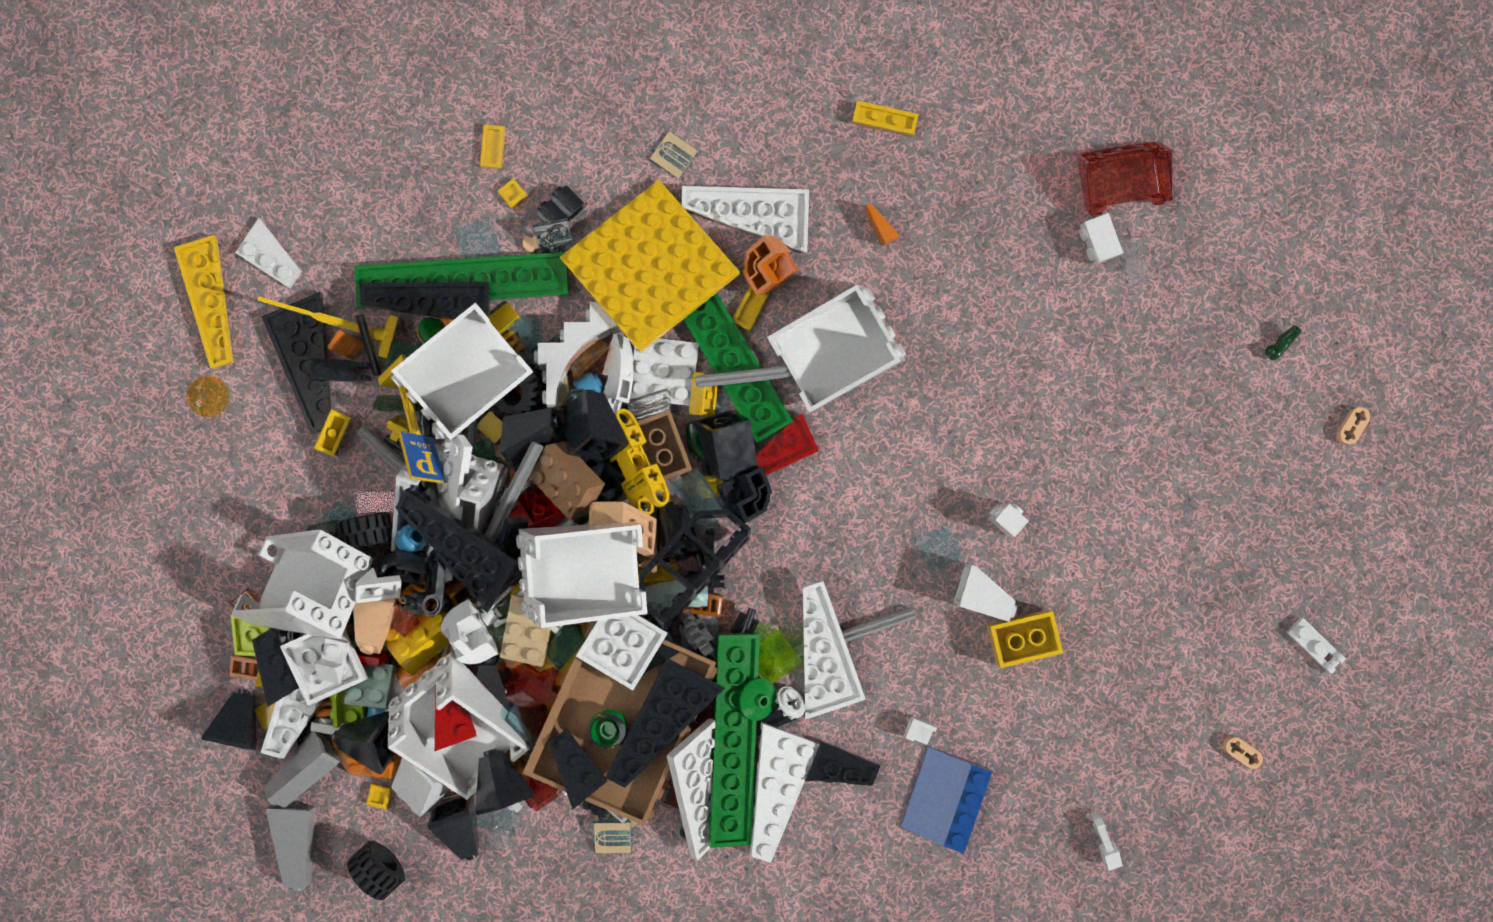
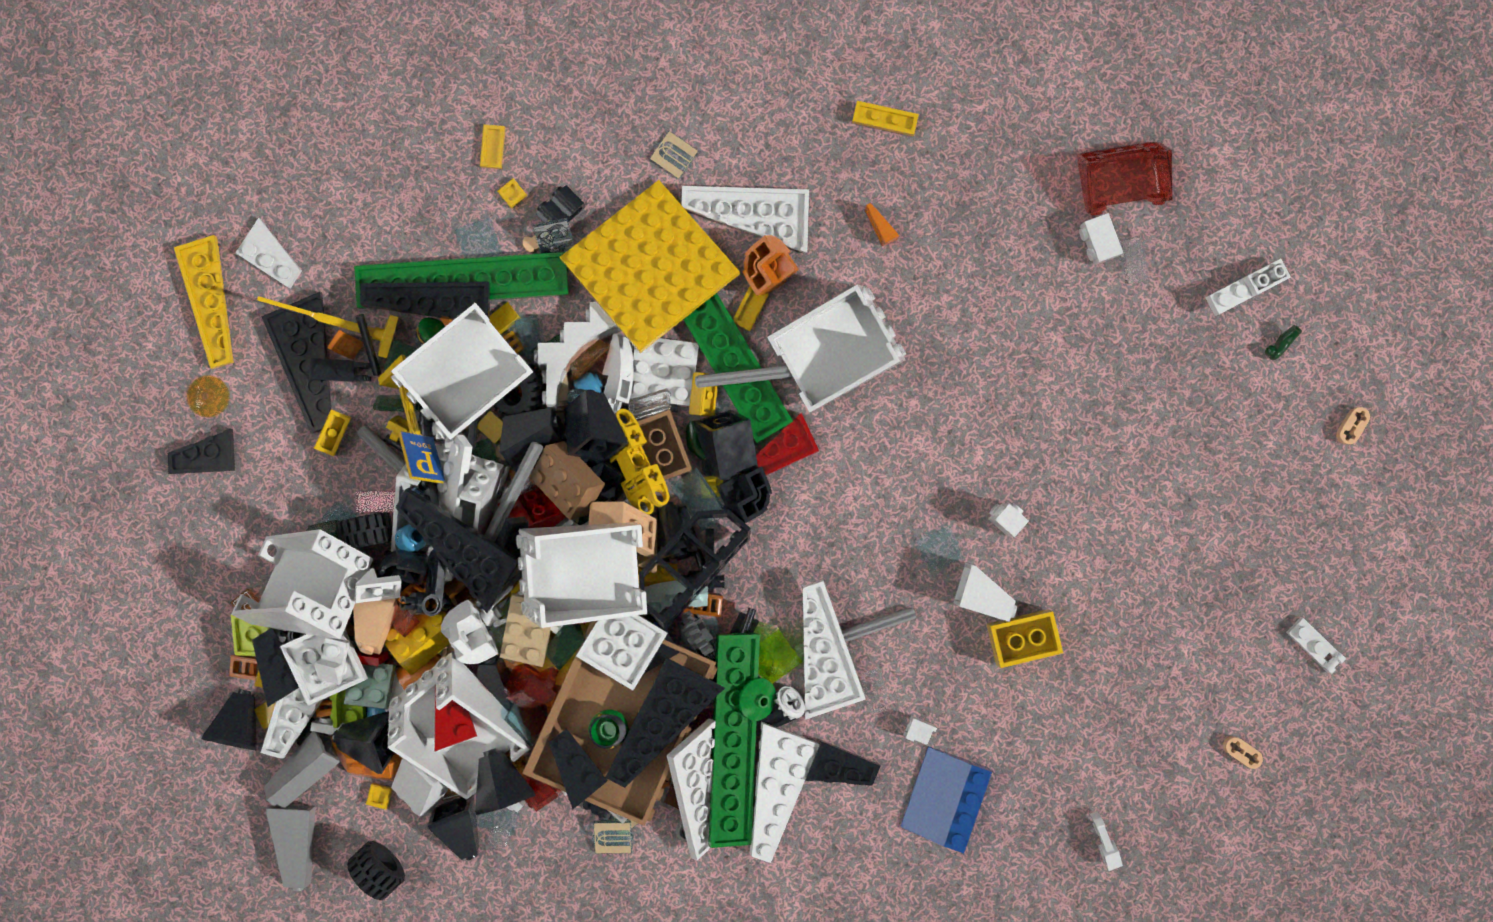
(207, 455): none -> black wing
(1248, 287): none -> white slope

